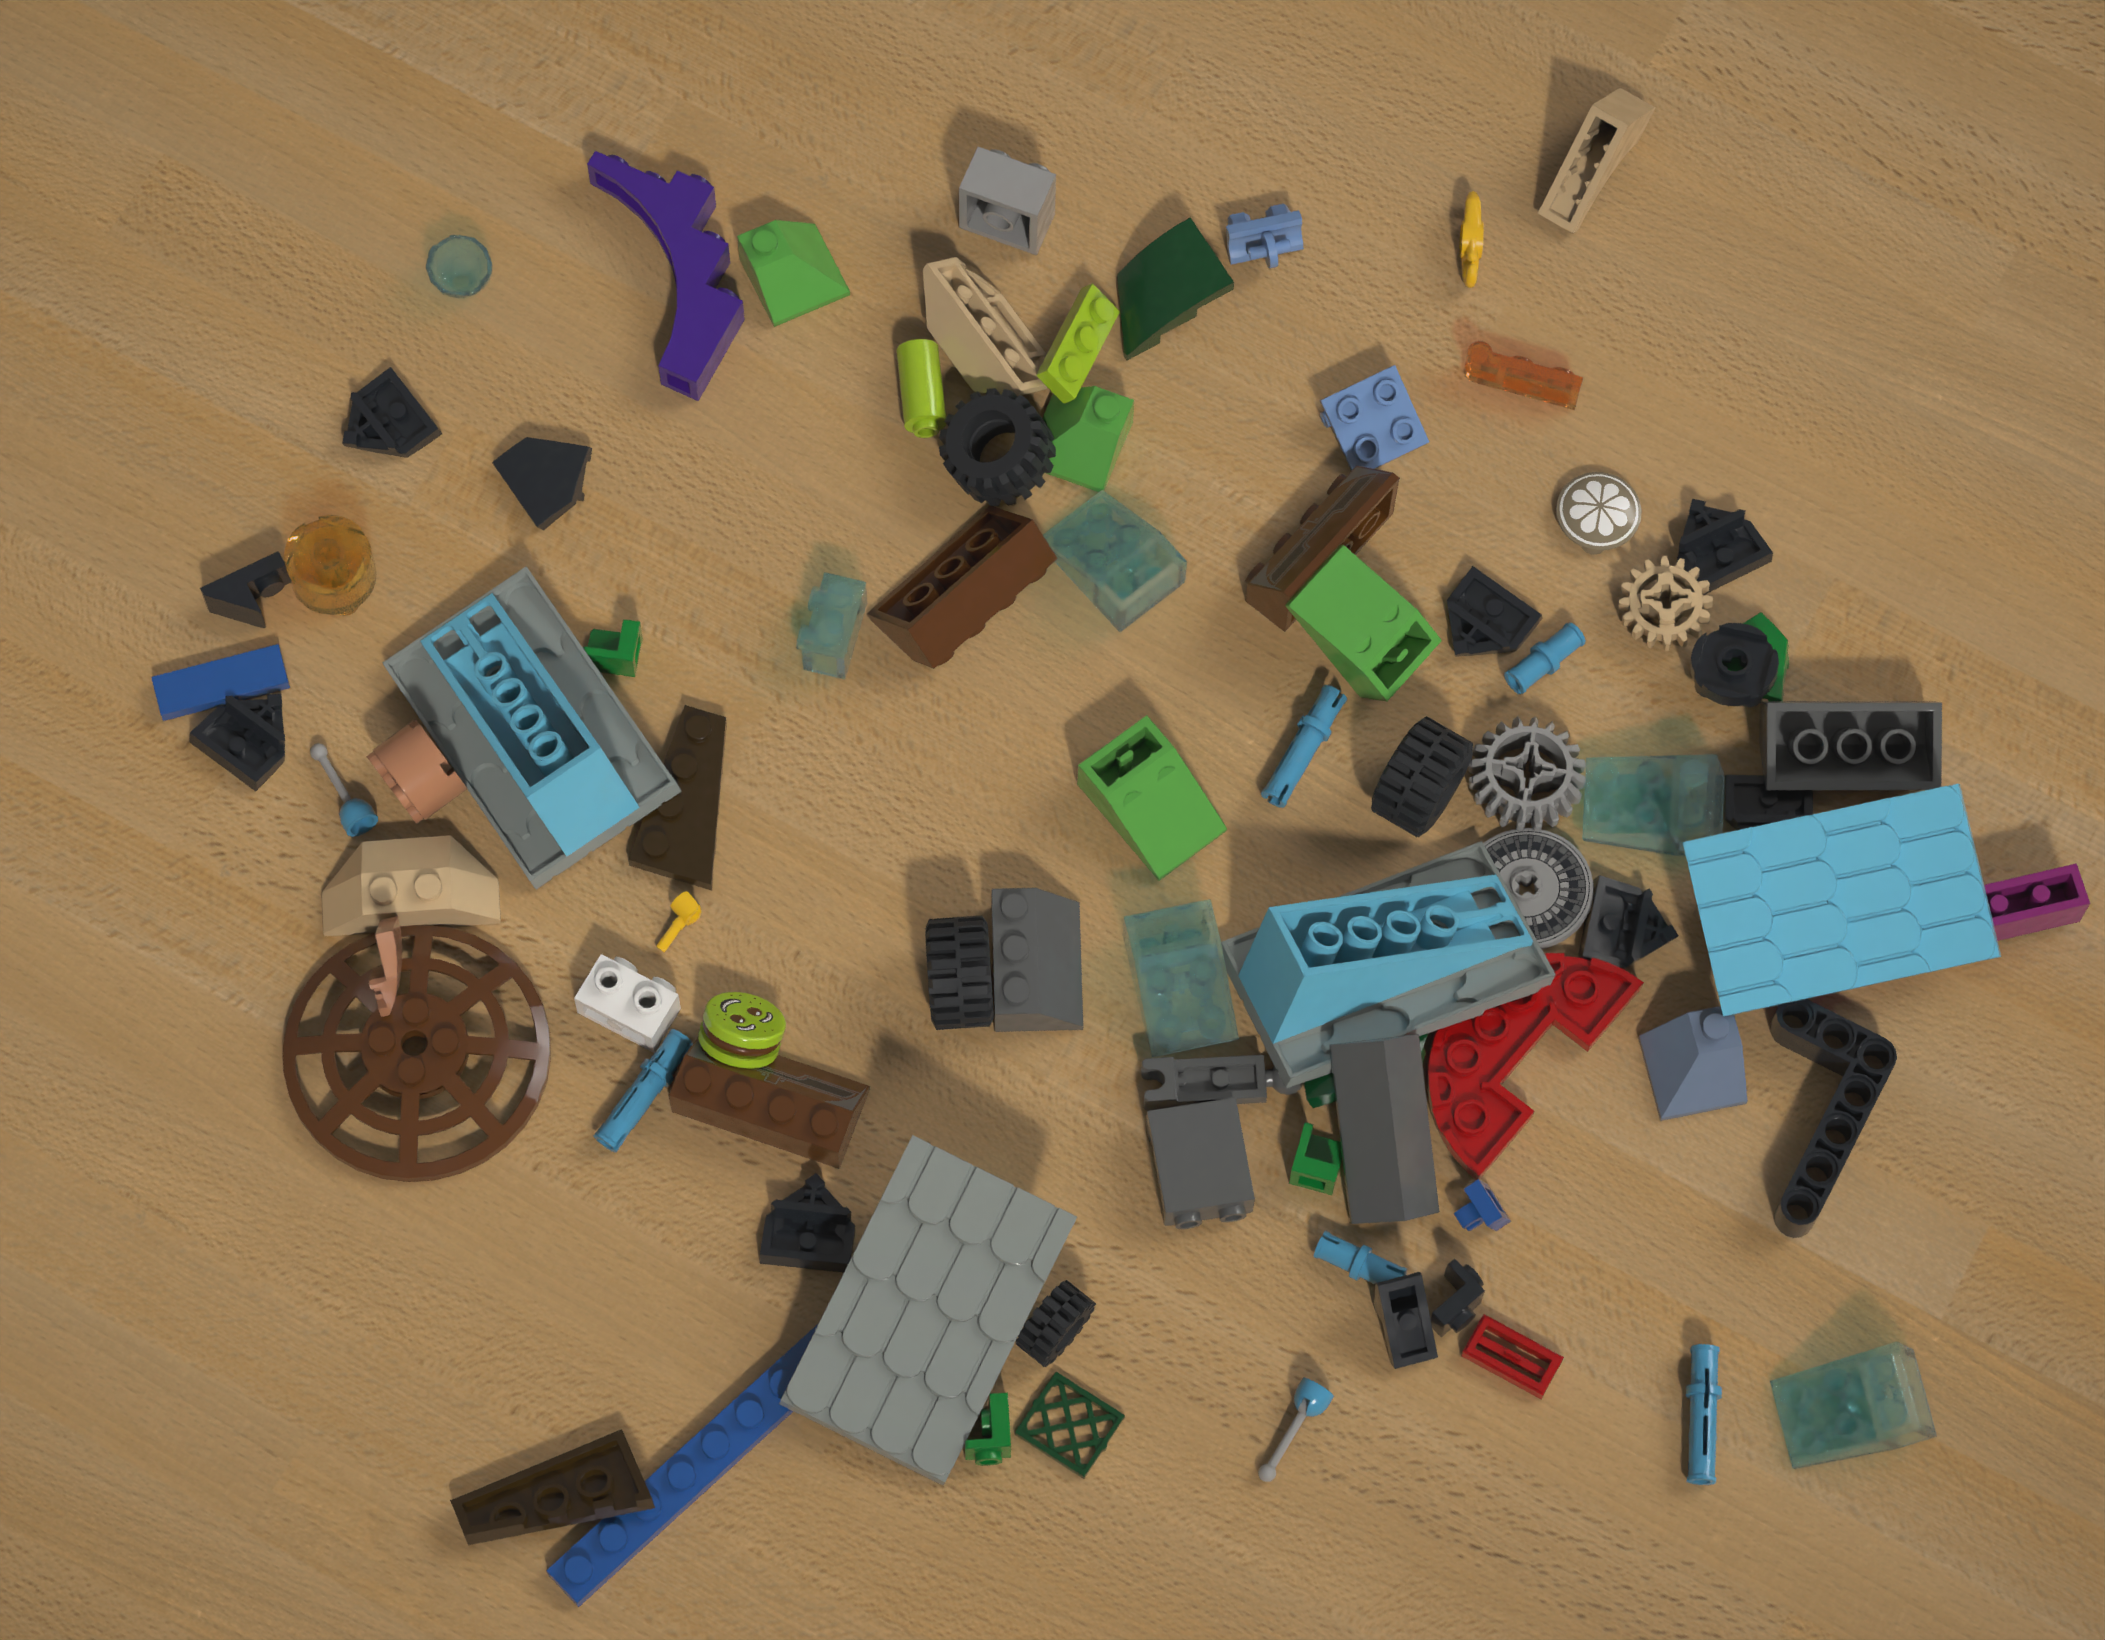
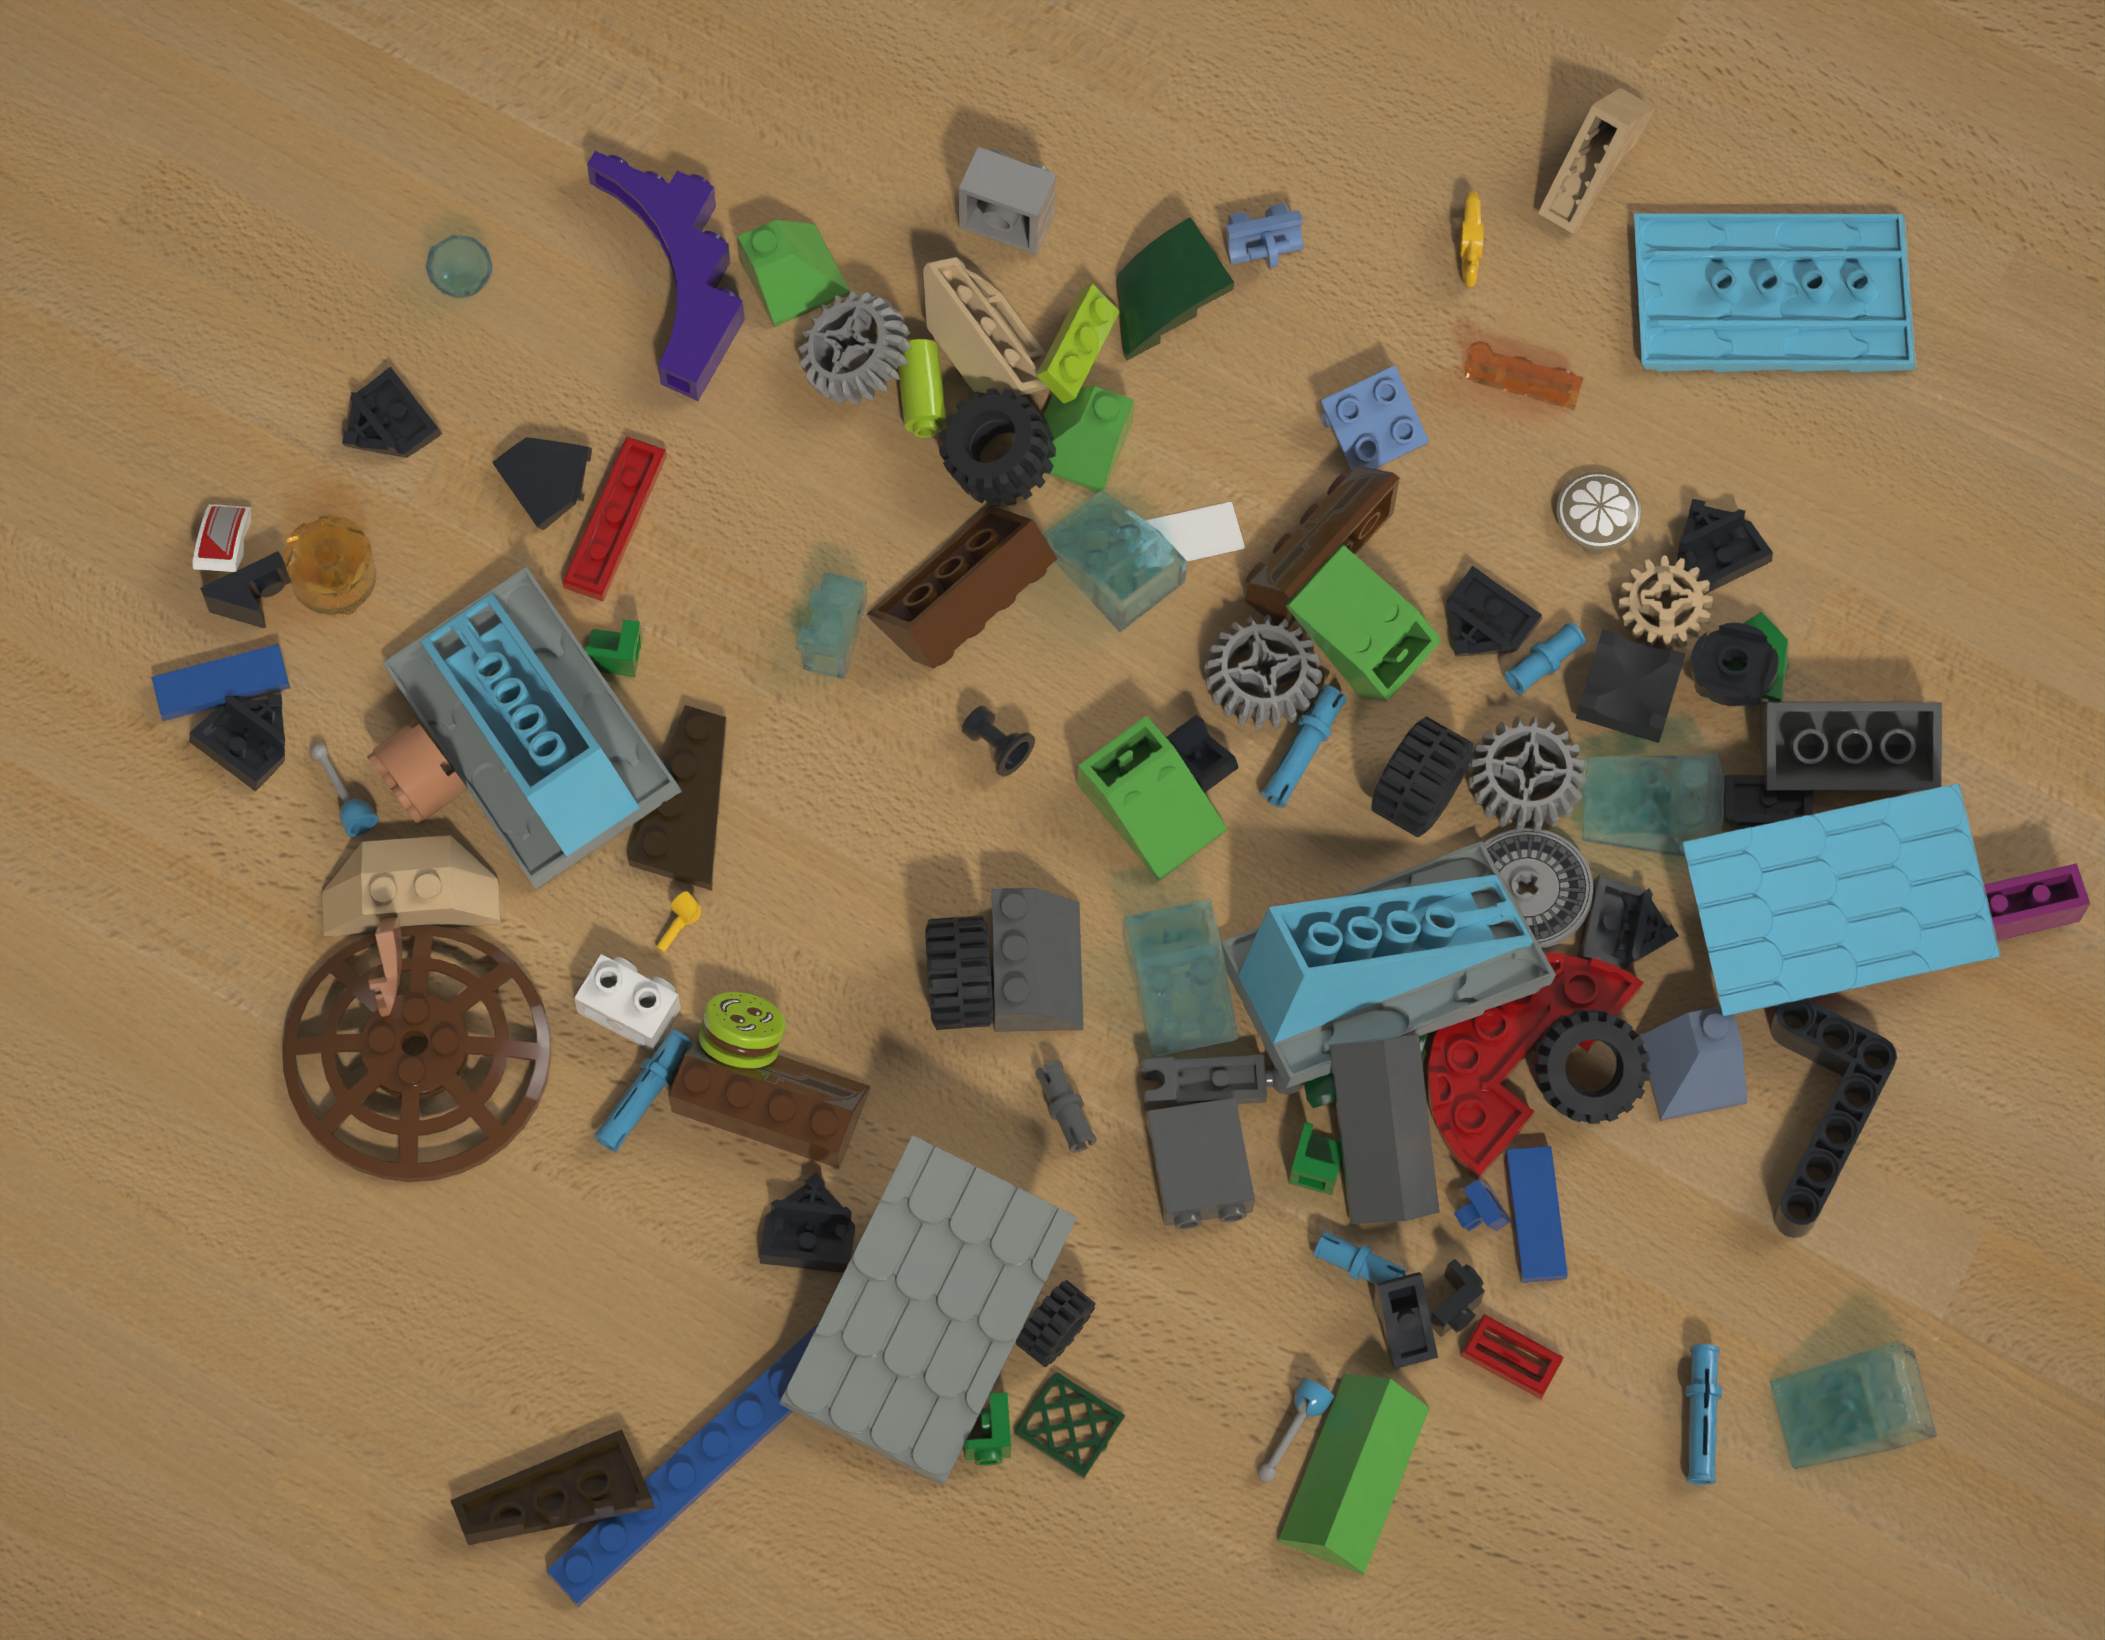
(221, 538): none -> slope
(614, 519): none -> red tile
(857, 360): none -> light grey gear
(1010, 750): none -> black piece
(1065, 1106): none -> dark grey pin
(1202, 531): none -> white sticker
(1202, 754): none -> black bracket
(1231, 683): none -> light grey gear
(1355, 1471): none -> bright green slope
(1536, 1214): none -> blue tile
(1628, 1077): none -> black tyre
(1630, 686): none -> black brick
(1774, 292): none -> medium azure piece

